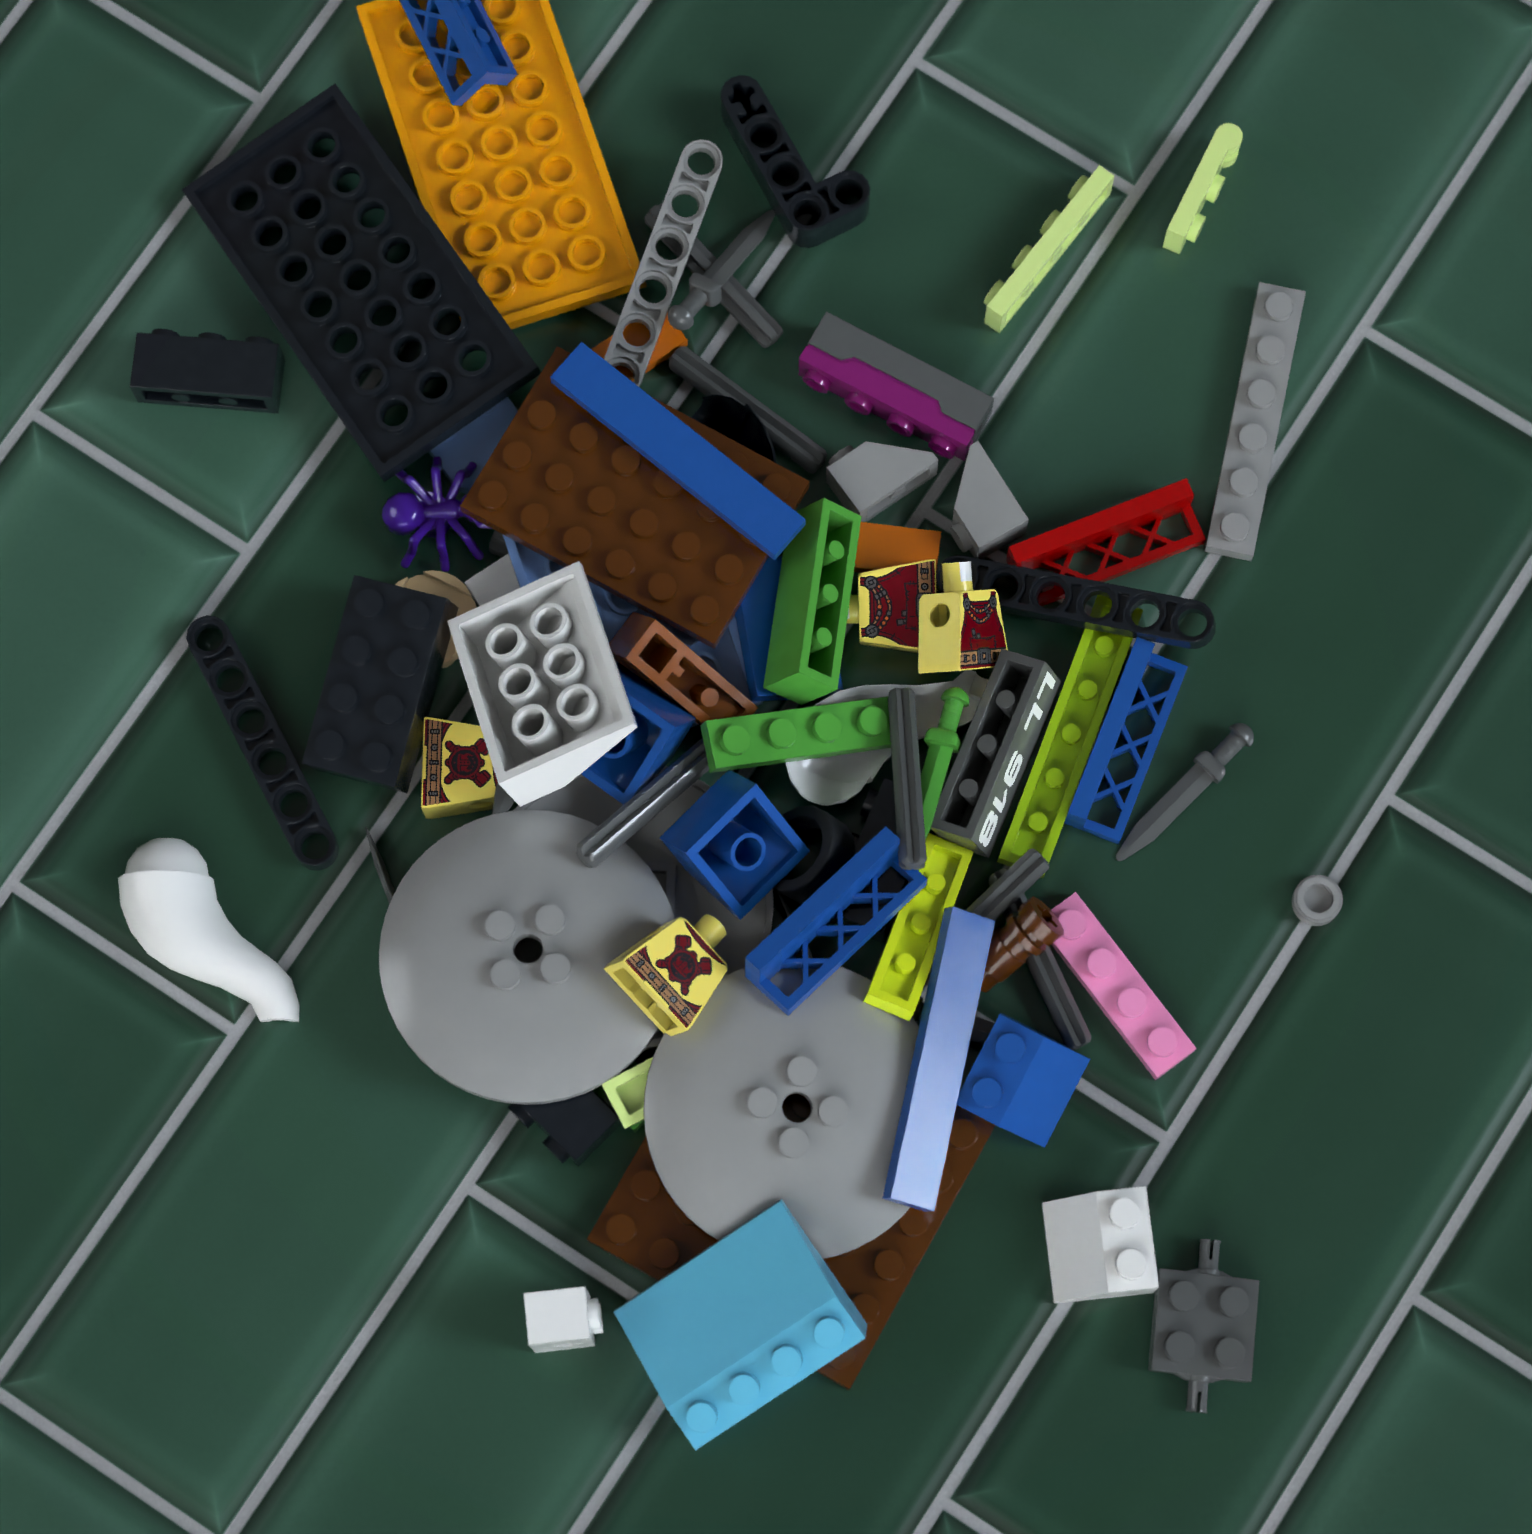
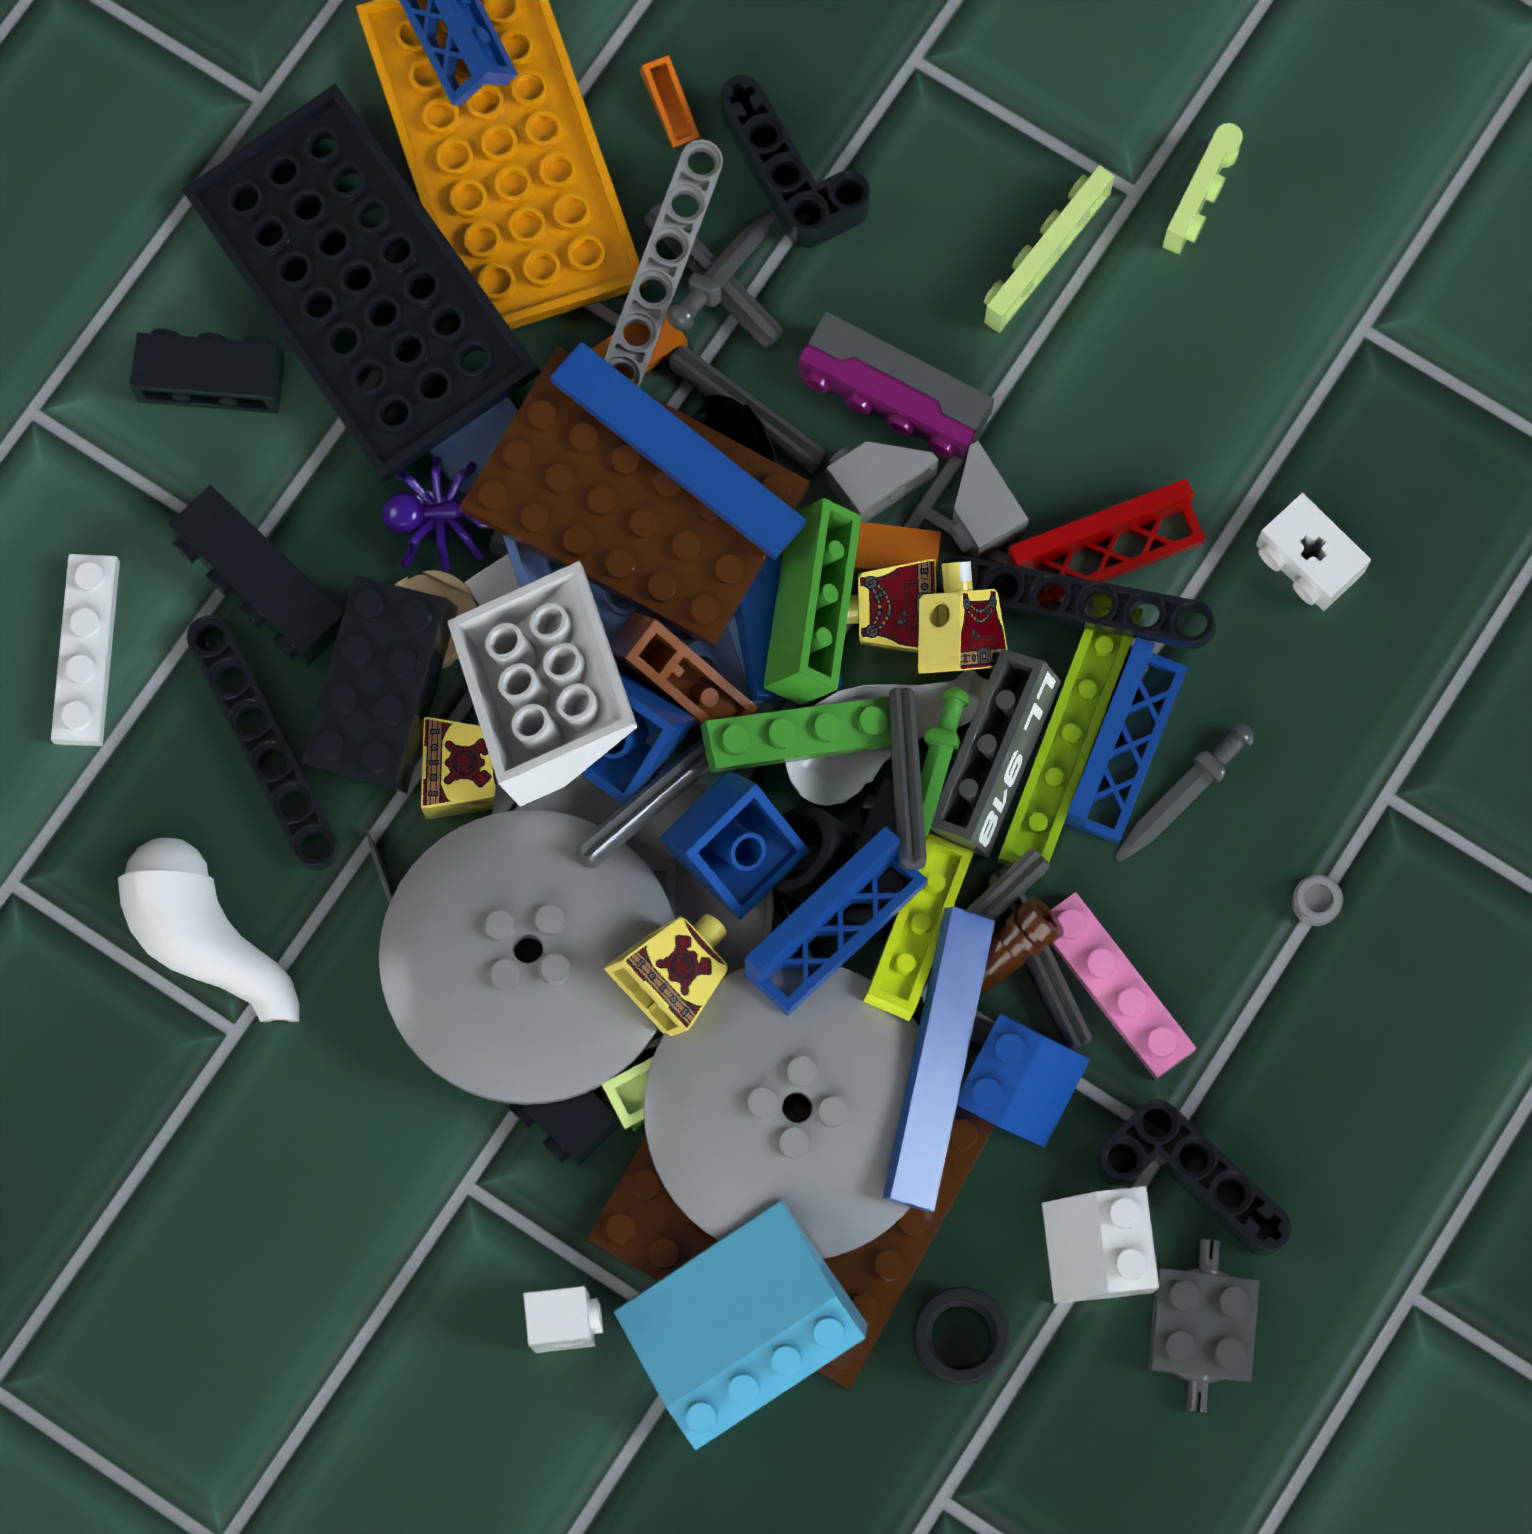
(85, 650): none -> white plate
(258, 575): none -> black brick
(669, 101): none -> orange piece
(986, 1307): none -> black tyre
(1199, 1185): none -> black beam
(1255, 422): light grey plate -> none
(1303, 529): none -> white brick

